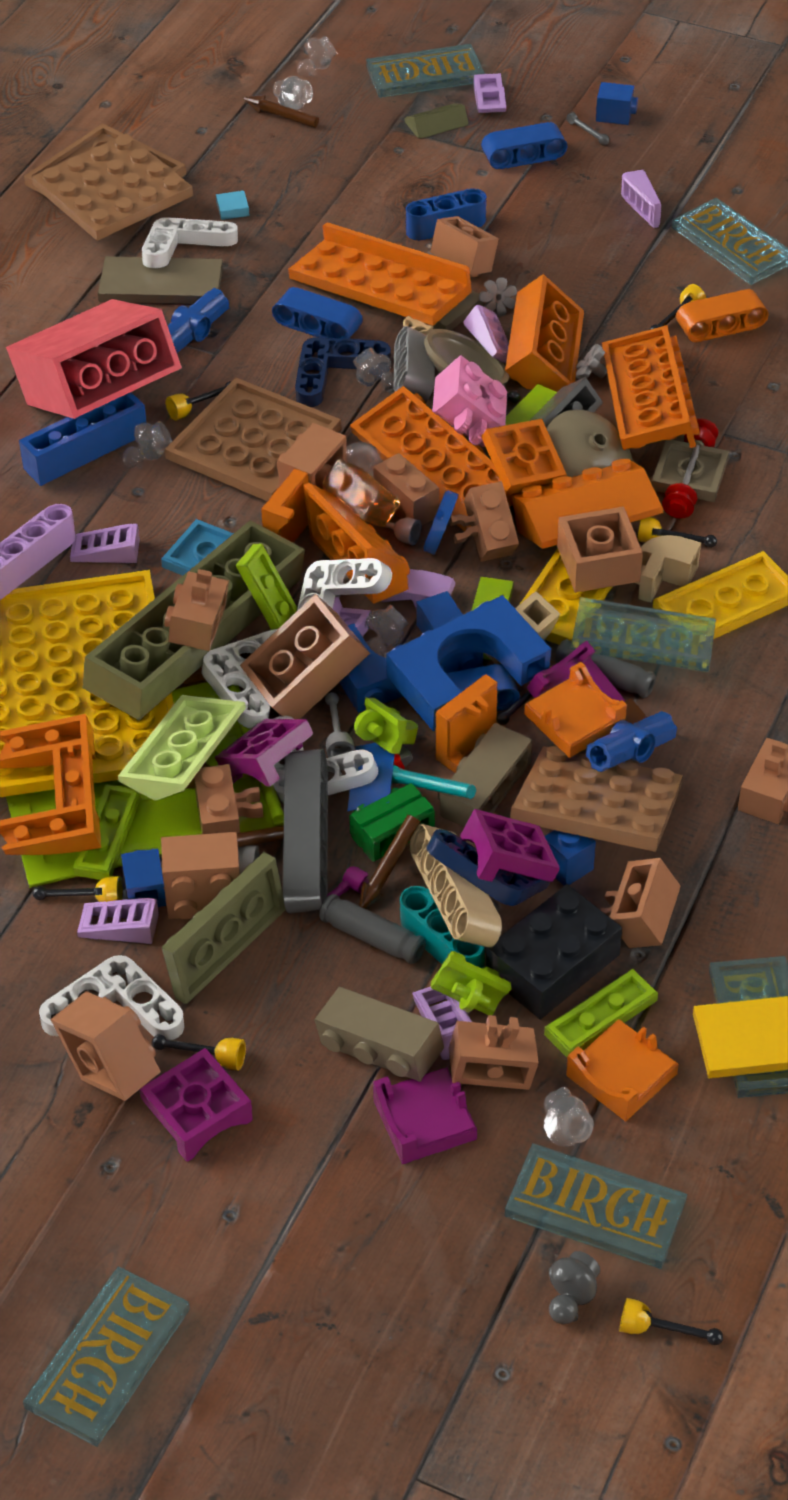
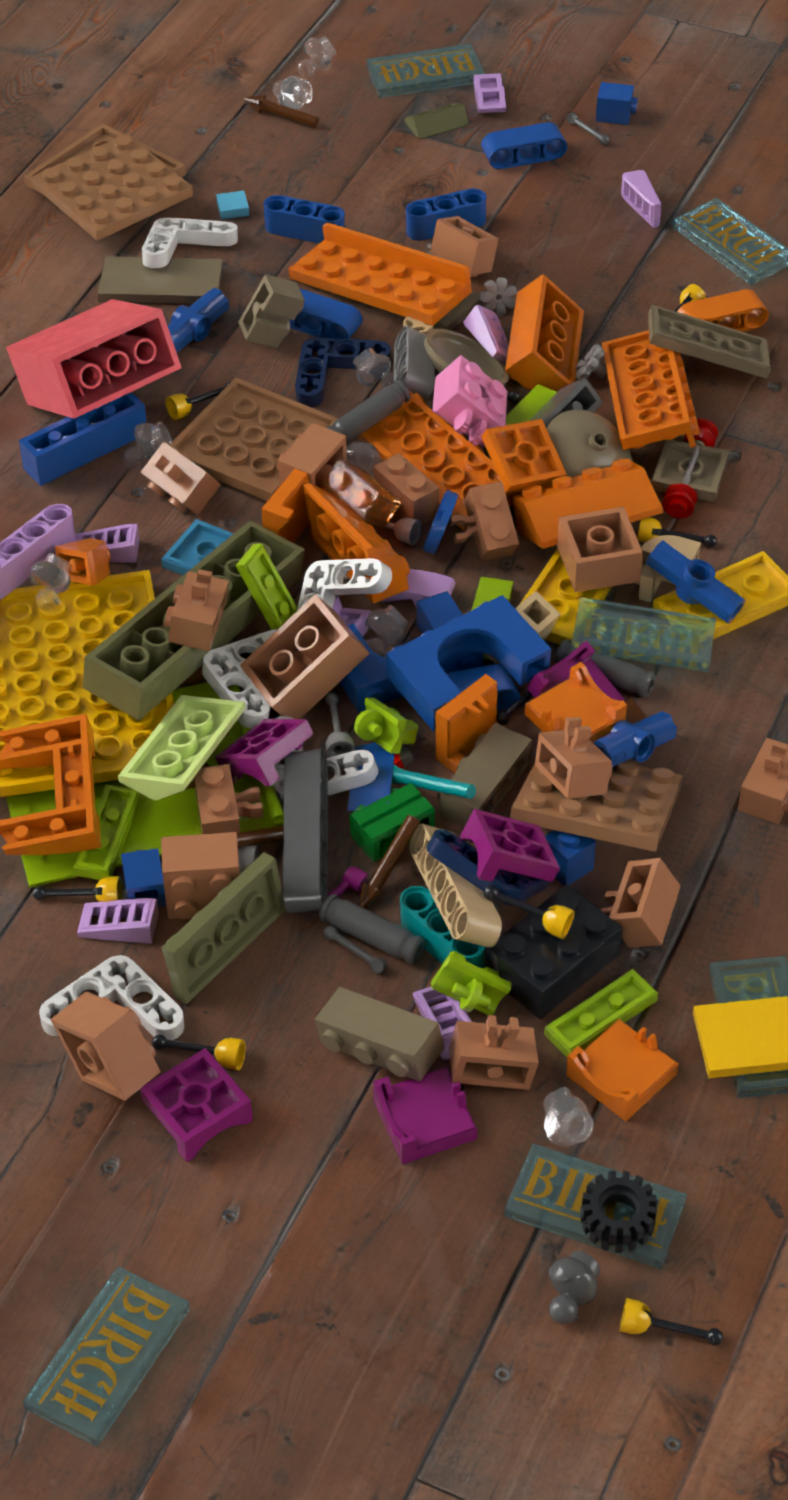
(54, 576): none -> clear animal
(88, 559): none -> orange slope
(180, 478): none -> nougat brick
(270, 310): none -> dark tan brick
(300, 217): none -> blue beam
(372, 410): none -> dark grey axle
(378, 965): none -> dark grey hinge
(555, 919): none -> hinge
(573, 760): none -> nougat brick
(613, 1231): none -> black tyre
(695, 581): none -> blue piece
(709, 341): none -> dark tan tile

